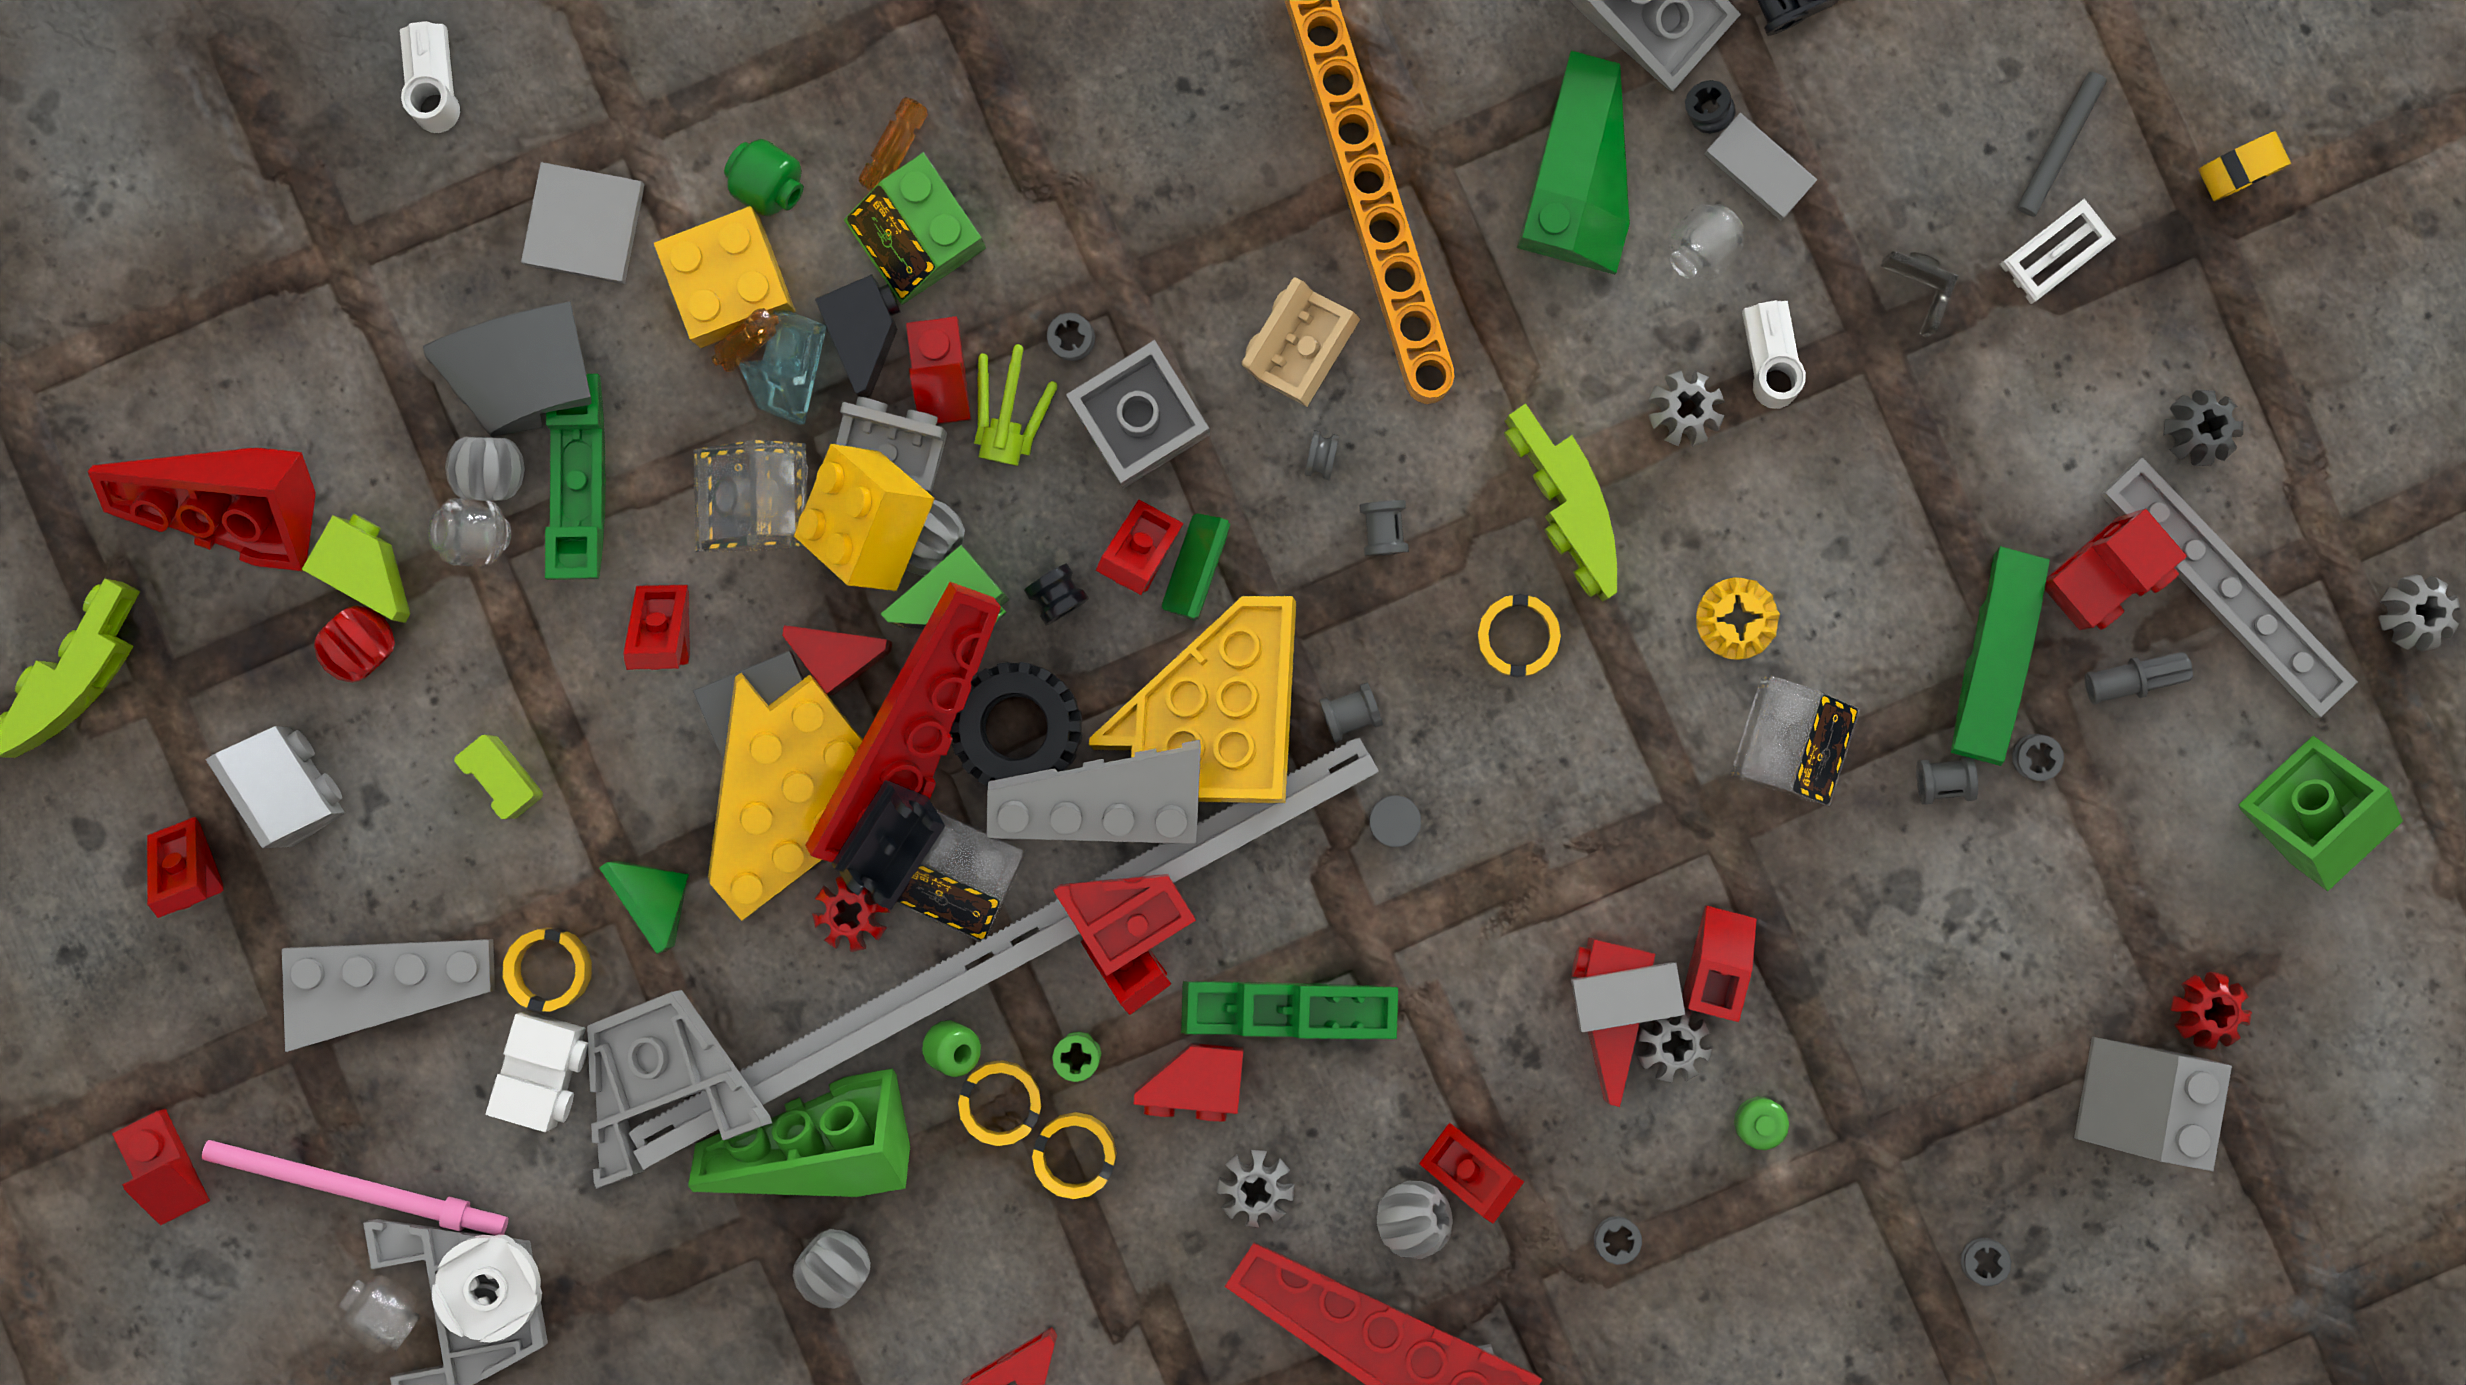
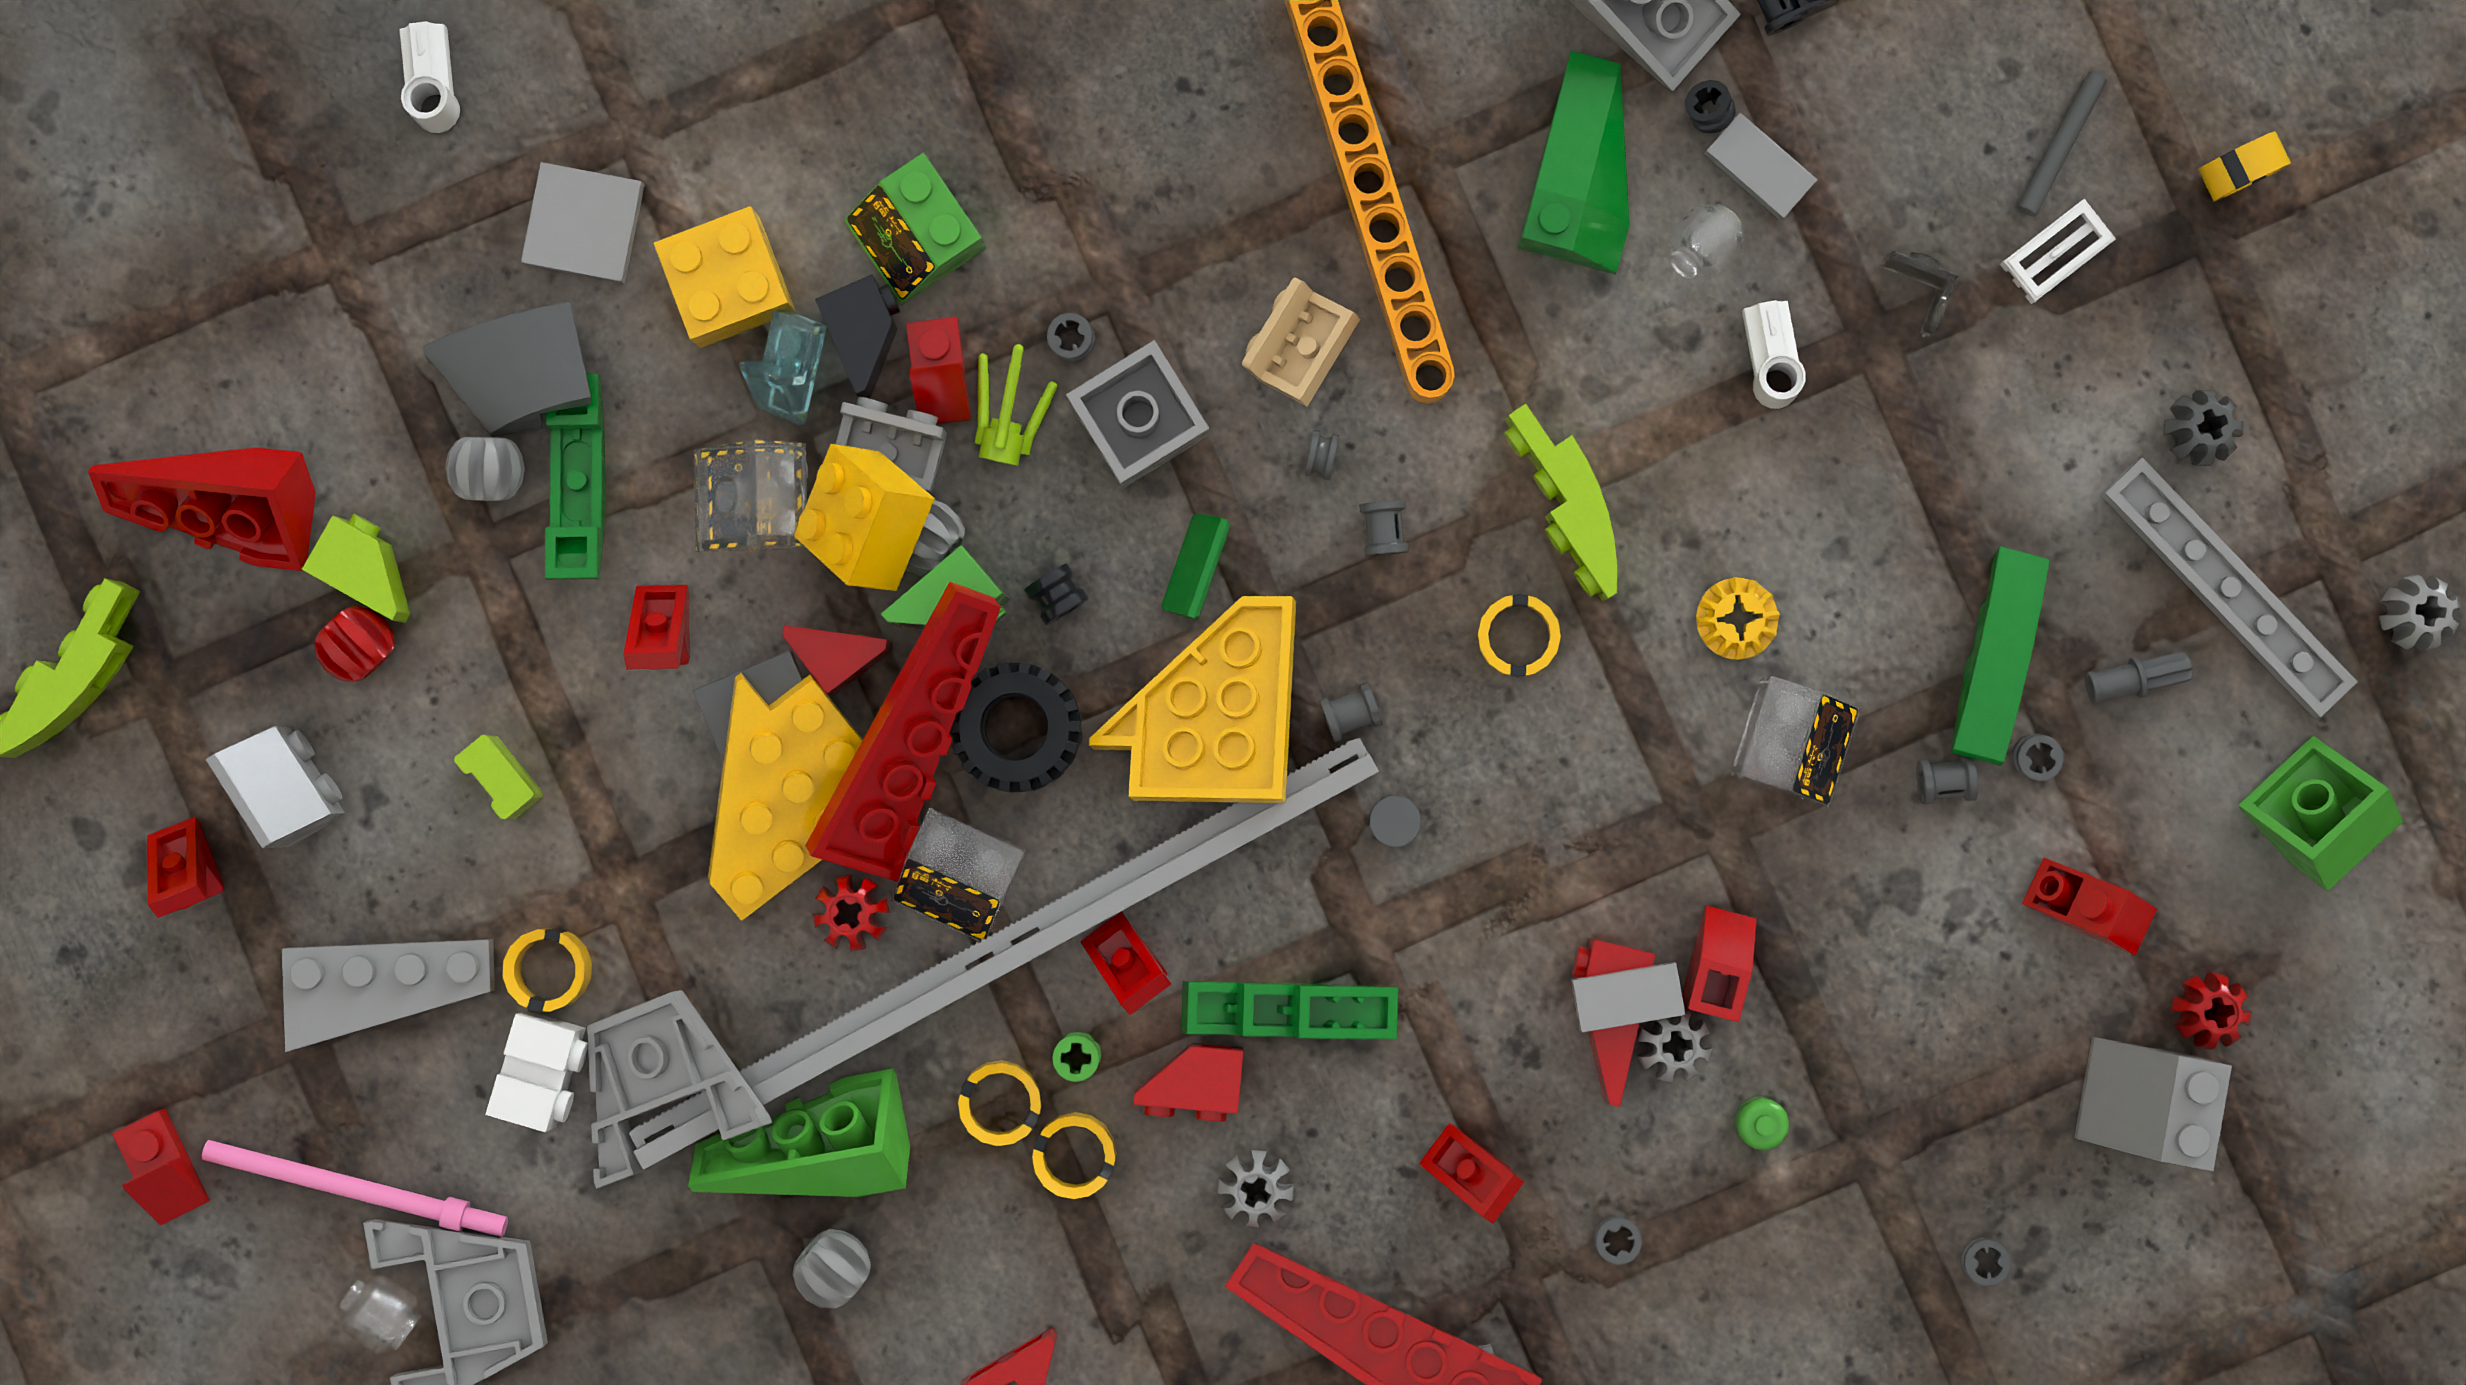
(469, 532): clear head -> none
(480, 1318): white plate -> none
(652, 899): green slope -> none
(745, 339): clear orange axle -> none
(764, 177): green head -> none
(889, 843): black hinge -> none
(894, 142): clear orange axle -> none
(951, 1048): bright green piece -> none
(1115, 801): light grey wing -> none
(1124, 915): red wing -> none
(1139, 547): red slope -> none
(1414, 1219): light grey piece -> none
(1671, 401): light grey piece -> none
(2090, 905): none -> red slope
(2120, 560): red brick -> none

